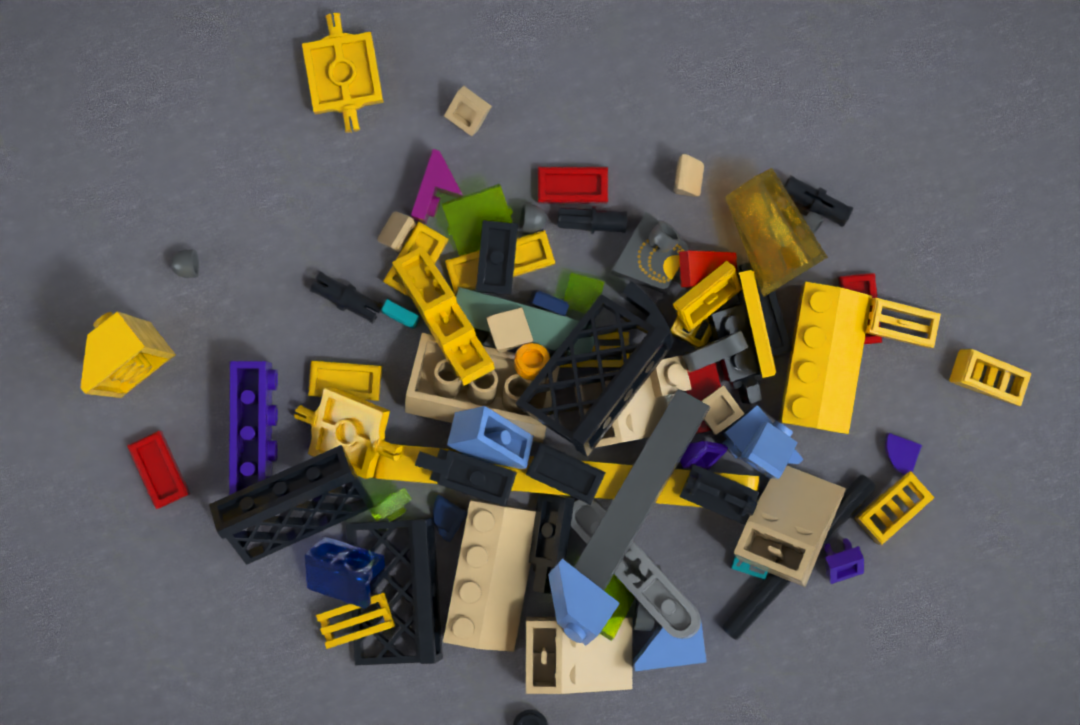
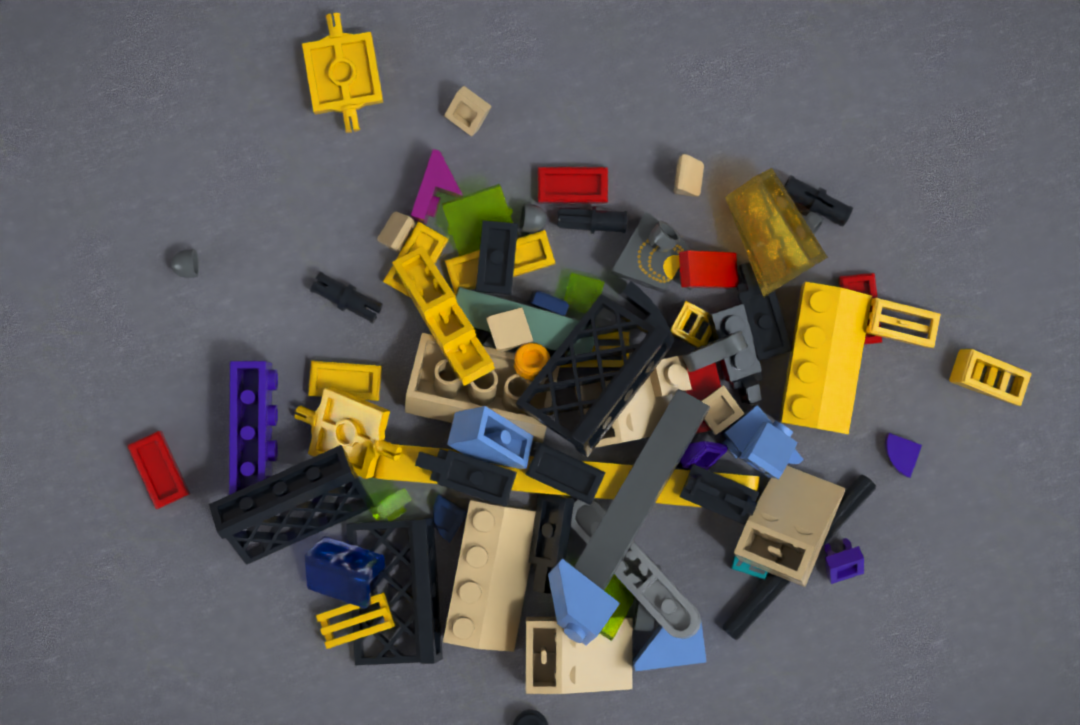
(121, 354): yellow slope -> none
(400, 314): teal tile -> none
(707, 296): yellow tile -> none
(757, 323): yellow tile -> none
(868, 525): yellow slope -> none

